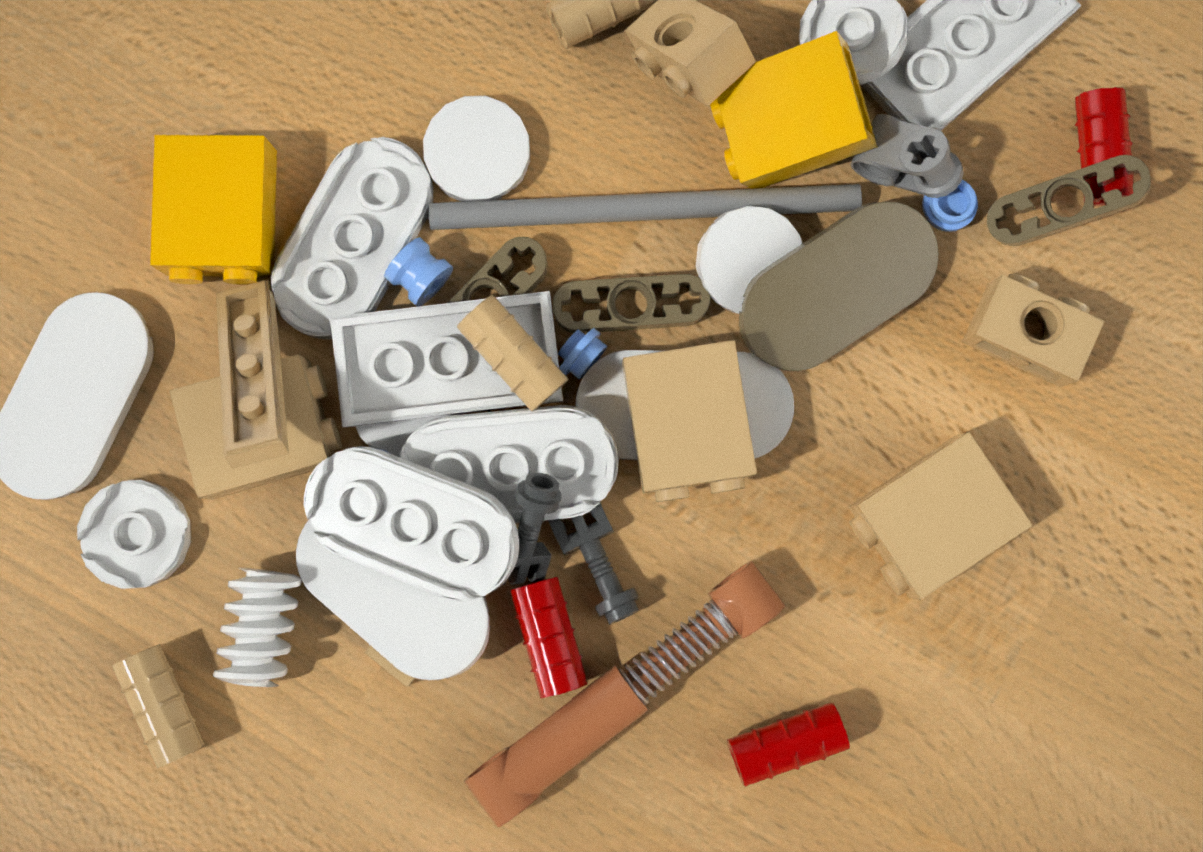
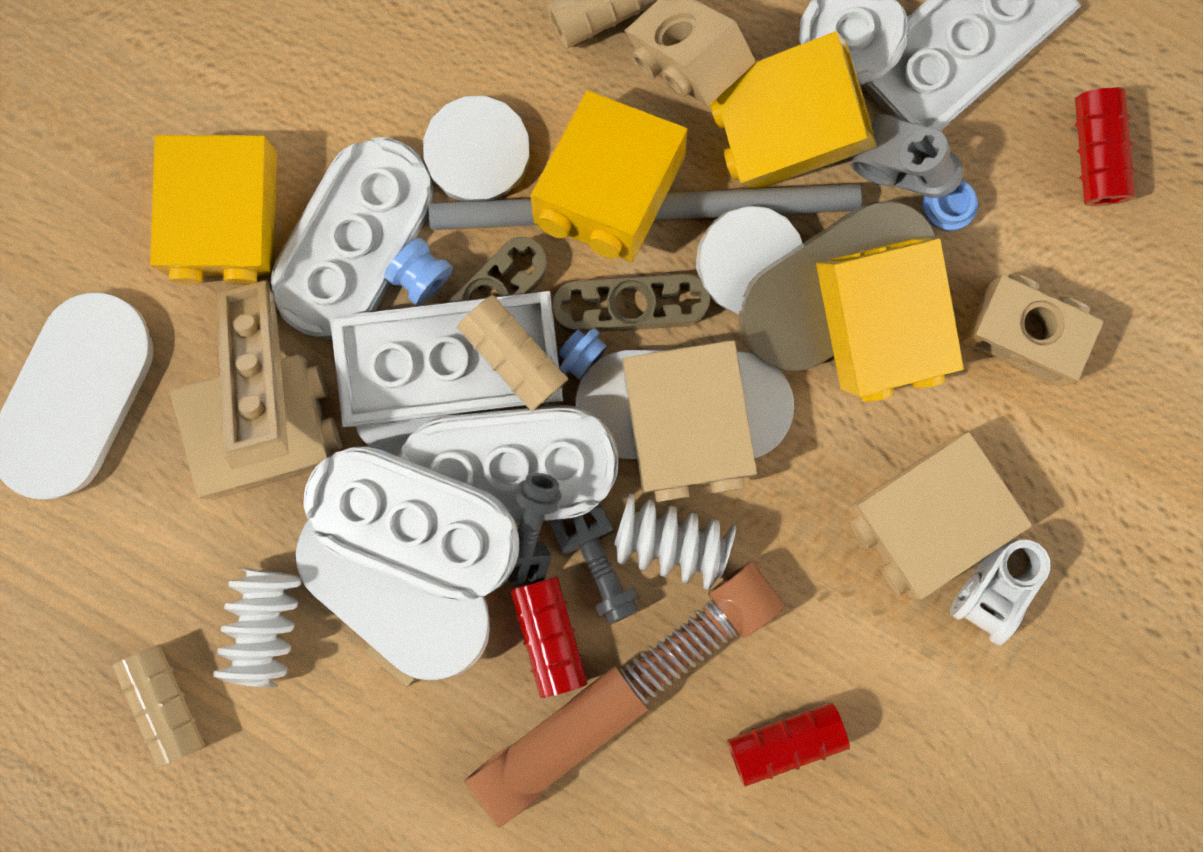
(134, 534): white tile -> none
(608, 176): none -> yellow brick
(673, 542): none -> white piece
(890, 317): none -> yellow brick
(1000, 591): none -> white piece
(1105, 175): dark tan beam -> none

